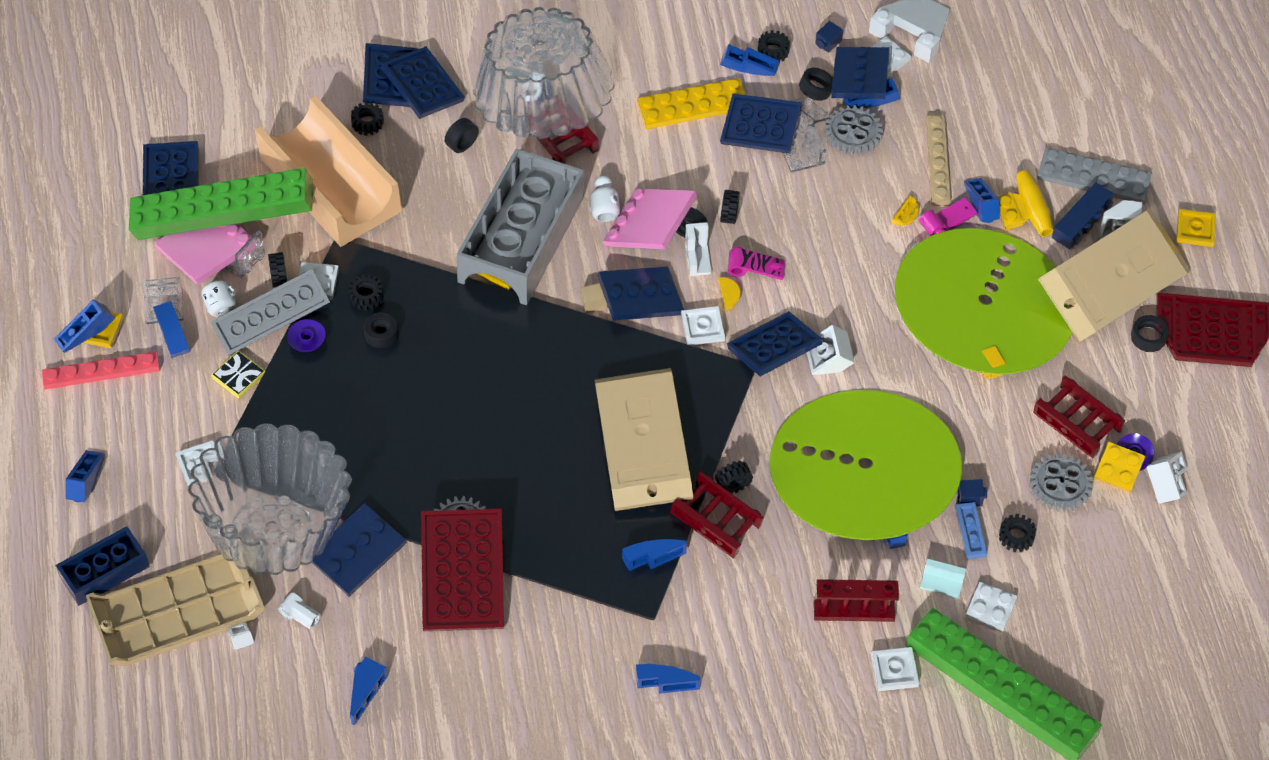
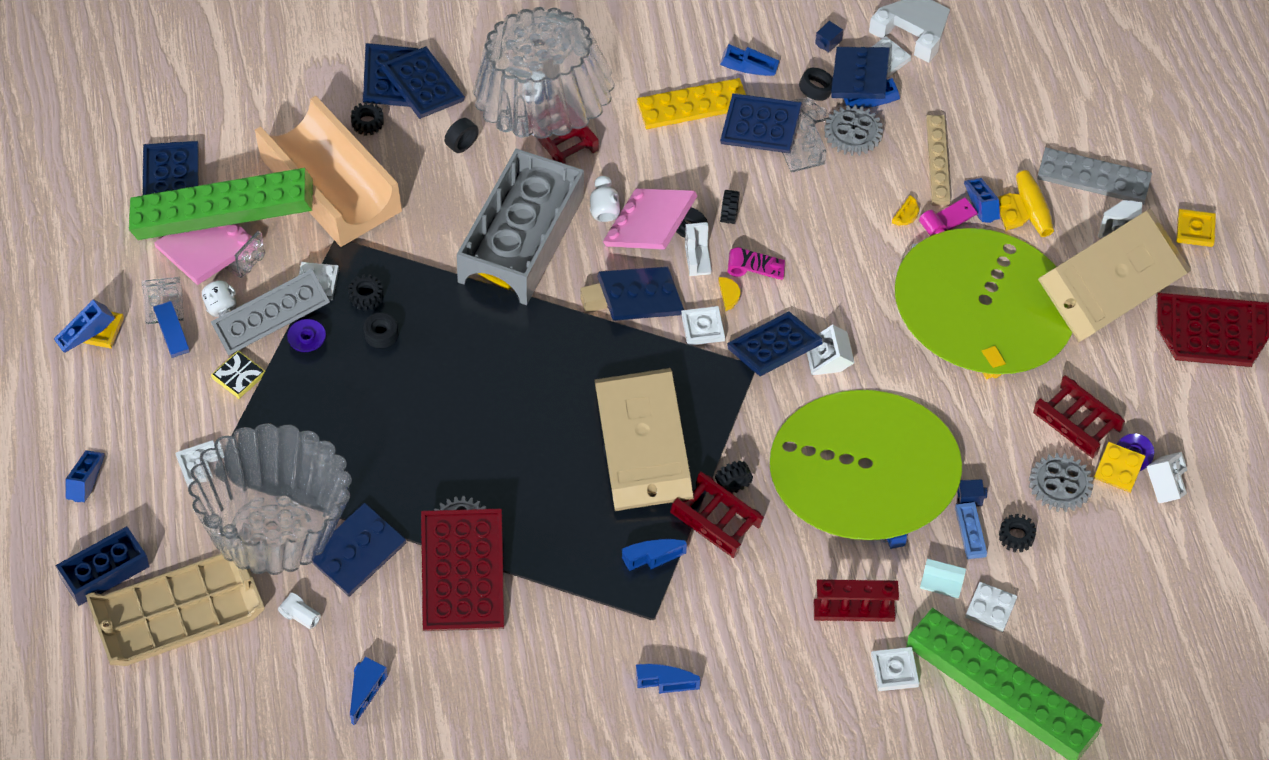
(100, 370): coral plate -> none
(240, 636): white slope -> none
(277, 269): black tyre -> none
(774, 39): black tyre -> none
(1083, 216): dark blue brick -> none
(1145, 344): black tyre -> none

